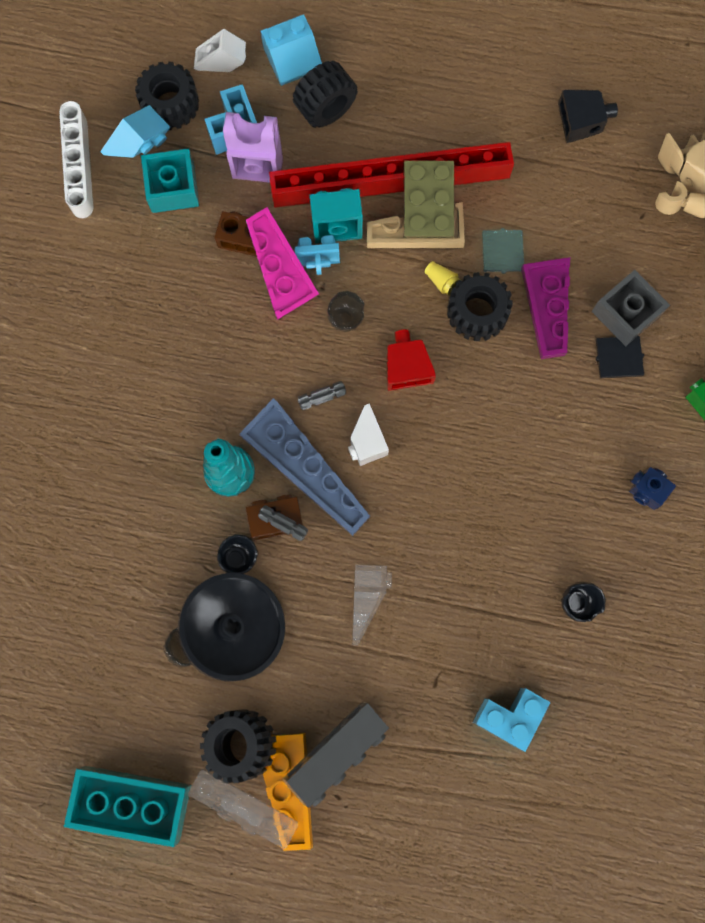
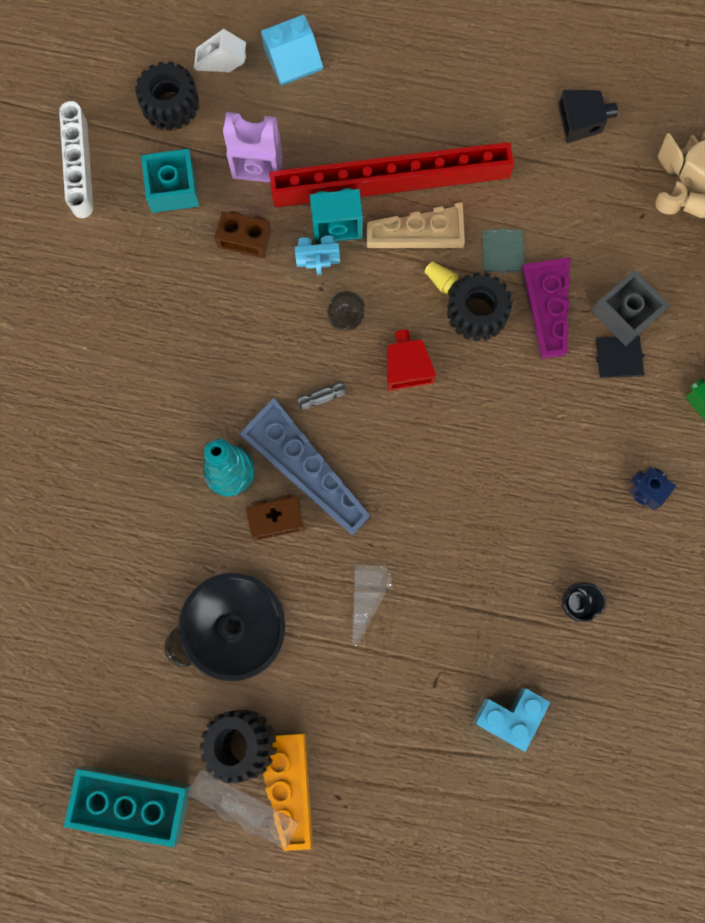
(137, 134): medium azure slope -> none
(234, 101): medium azure brick -> none
(237, 554): black hair -> none
(281, 269): dark pink wing -> none
(283, 523): dark grey axle -> none
(325, 94): black tyre -> none
(335, 754): dark grey brick -> none
(367, 439): white slope -> none
(428, 199): olive plate -> none

